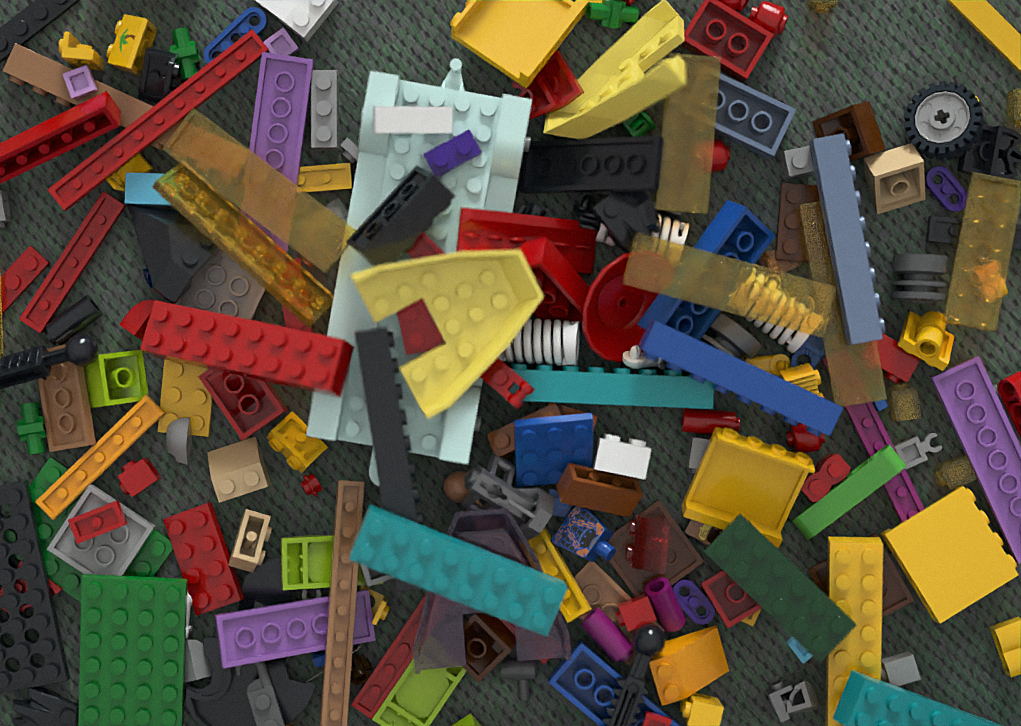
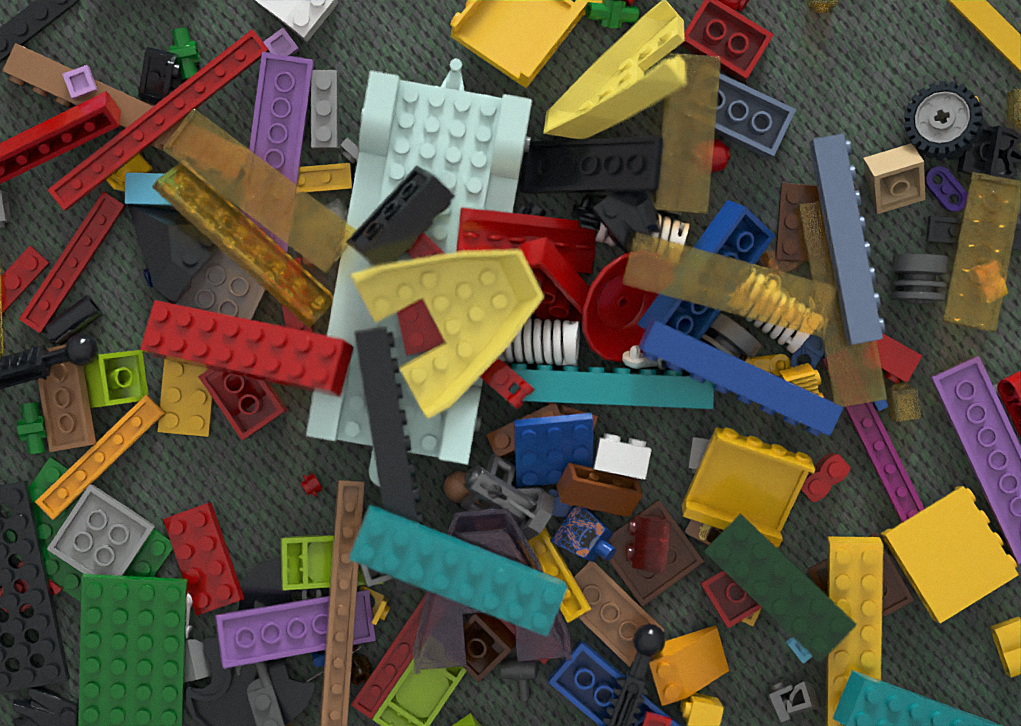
(79, 54): yellow bracket -> none
(97, 521): red plate -> none
(132, 39): yellow slope -> none
(137, 318): red brick -> none
(137, 477): red brick -> none
(179, 439): light grey brick -> none
(238, 469): tan slope -> none
(239, 26): blue plate -> none
(249, 540): tan brick -> none
(291, 440): yellow bracket -> none
(412, 119): white tile -> none
(452, 153): dark purple plate -> none
(551, 88): red plate -> none
(607, 635): magenta brick -> none
(630, 124): green piece -> none
(635, 612): red brick -> none
(665, 604): magenta brick -> none
(693, 600): dark purple plate -> none
(705, 420): red brick -> none
(770, 17): red head -> none
(796, 162): light grey brick -> none
(803, 440): red head -> none
(849, 492): bright green beam -> none
(858, 127): reddish brown slope -> none
(899, 669): light grey brick -> none
(913, 450): light grey plate -> none
(927, 338): yellow plate -> none
(954, 472): clear yellow brick -> none

